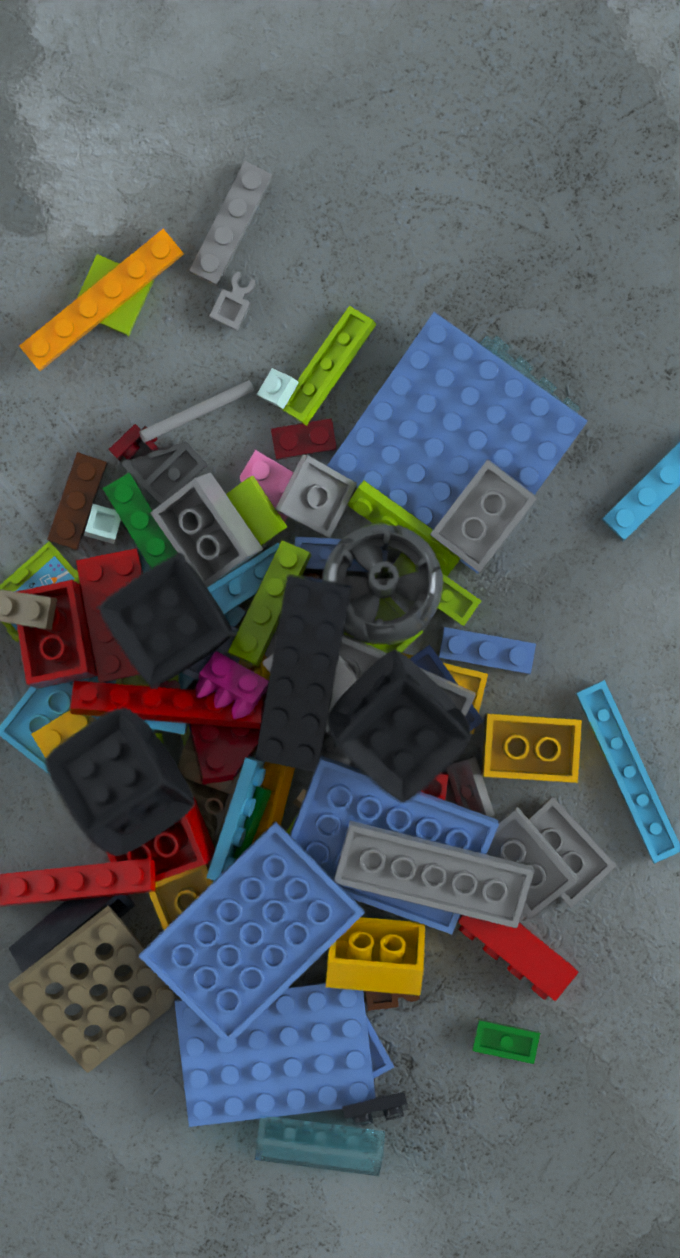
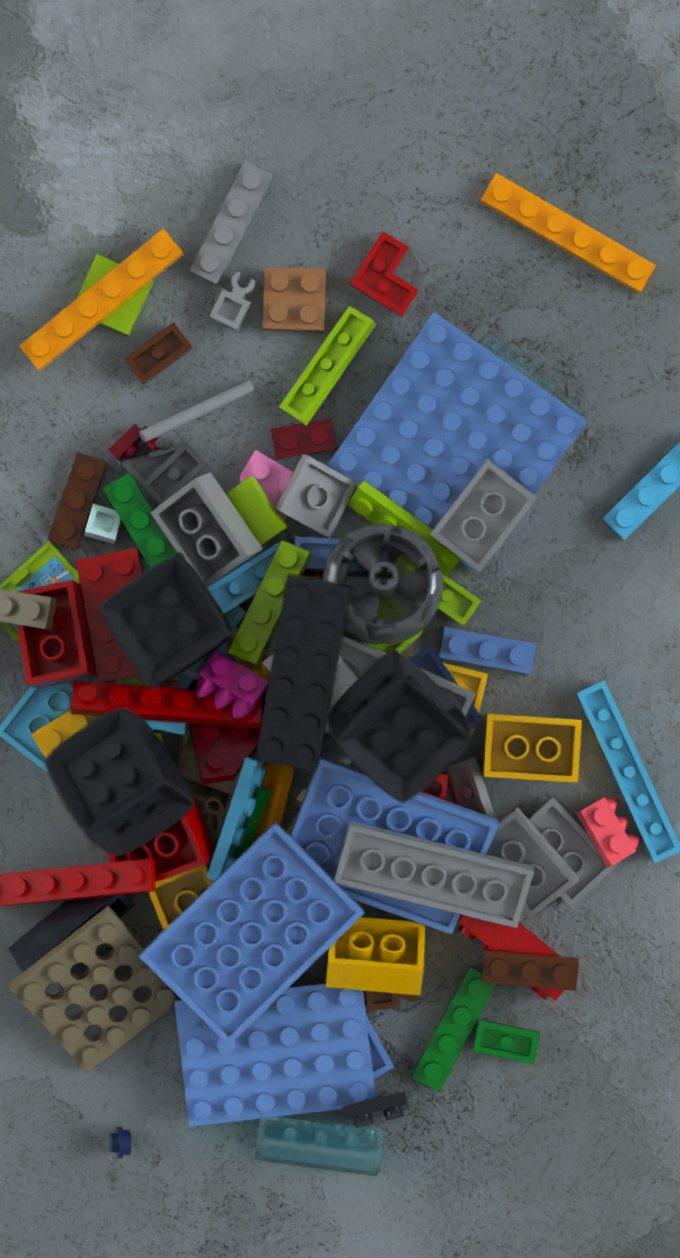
(120, 1142): none -> dark blue plate
(158, 353): none -> reddish brown plate
(277, 388): light aqua plate -> none
(294, 299): none -> medium nougat plate
(377, 276): none -> red plate
(453, 1030): none -> green plate
(529, 970): none -> reddish brown plate
(567, 233): none -> light orange plate
(608, 830): none -> coral plate

